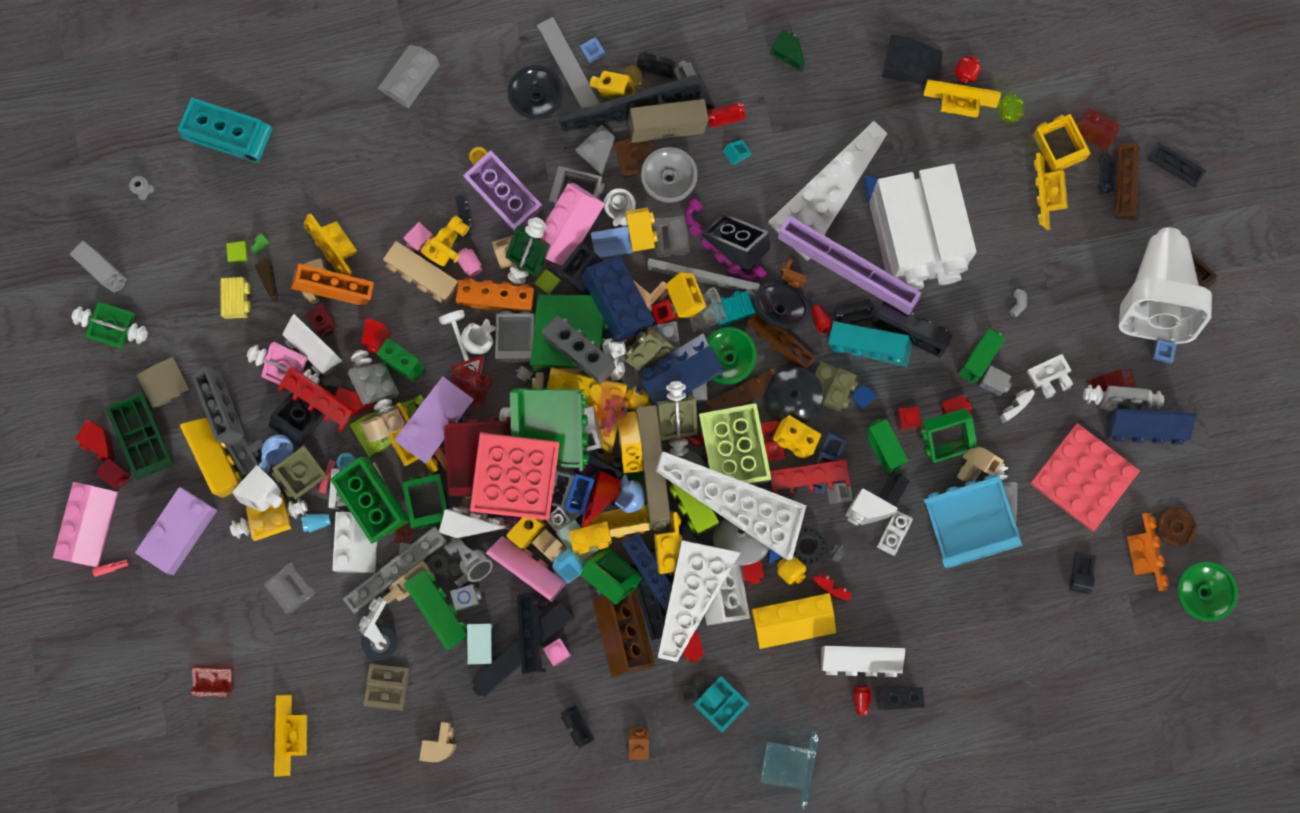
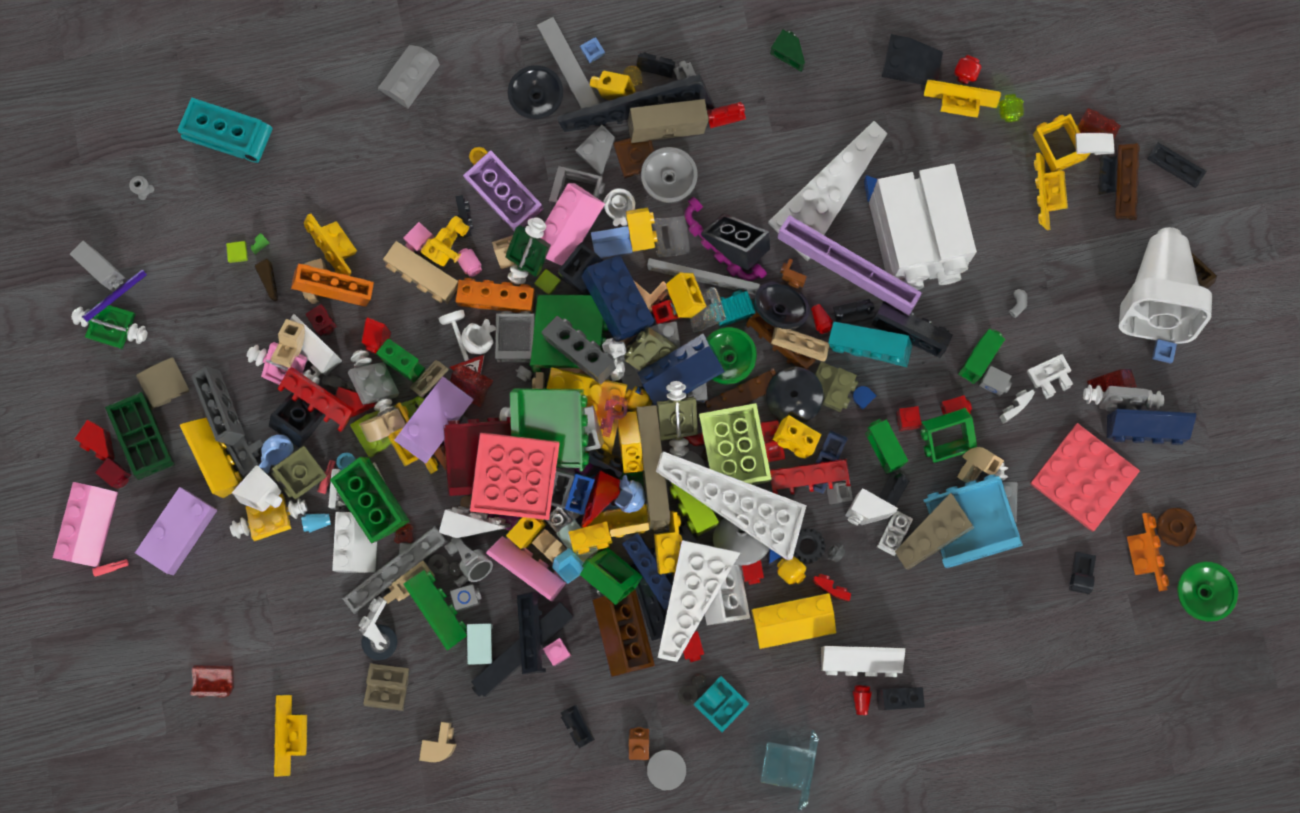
(114, 295): none -> dark purple bar
(234, 298): light yellow brick -> none
(284, 592): clear plate -> none
(290, 343): none -> tan brick
(427, 520): green window -> none
(429, 378): none -> dark tan slope
(666, 770): none -> light grey tile
(736, 151): teal slope -> none
(800, 343): none -> tan tile
(938, 530): none -> dark tan wedge
(1094, 143): none -> white slope

